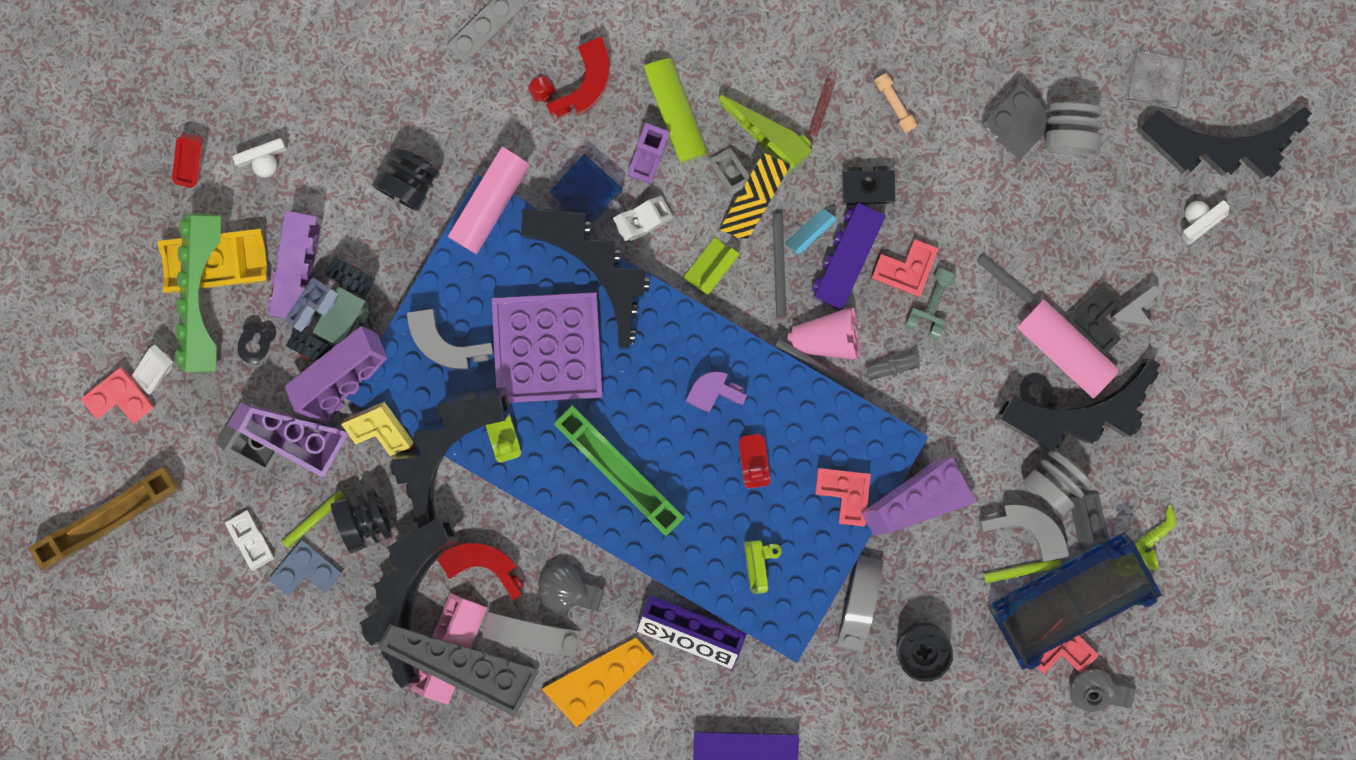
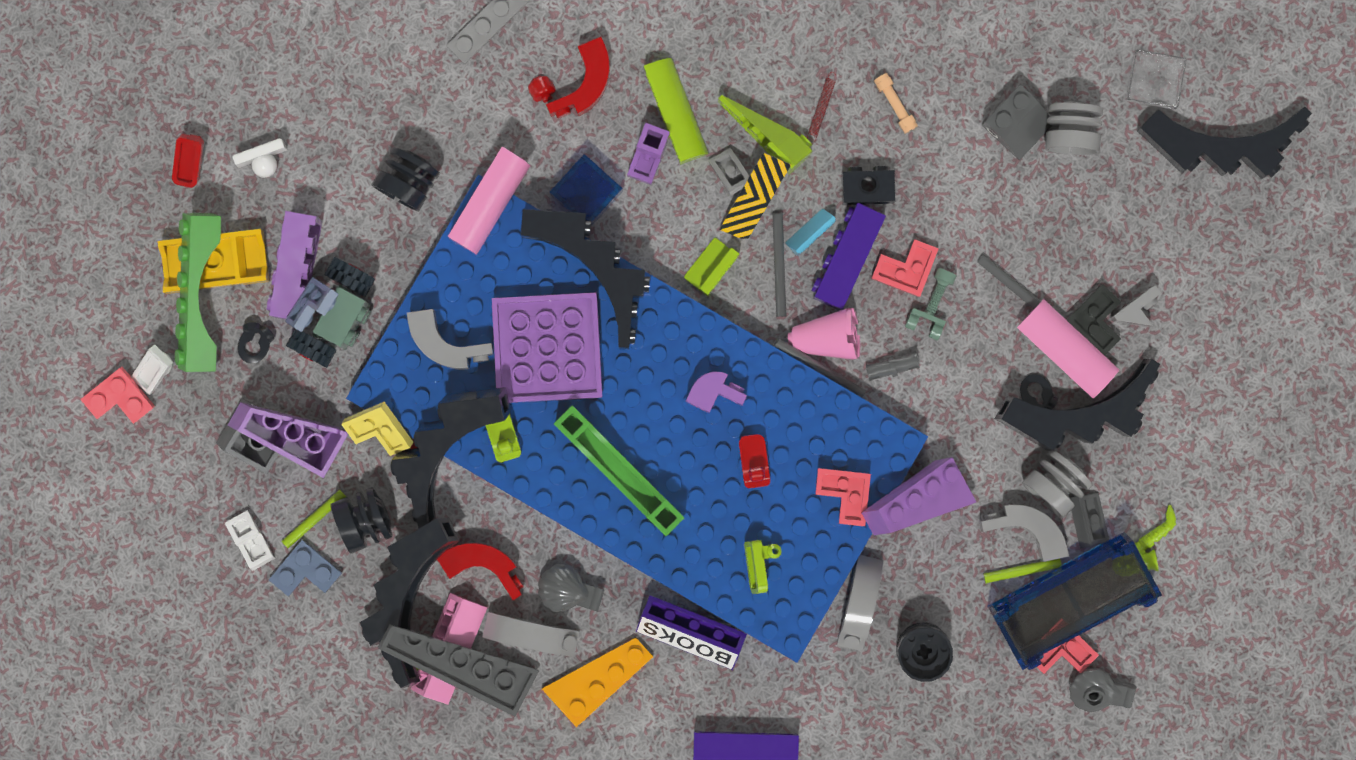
(105, 519): pearl gold arch -> none
(336, 375): medium lavender wedge -> none
(643, 219): white brick -> none
(1202, 219): white tile -> none

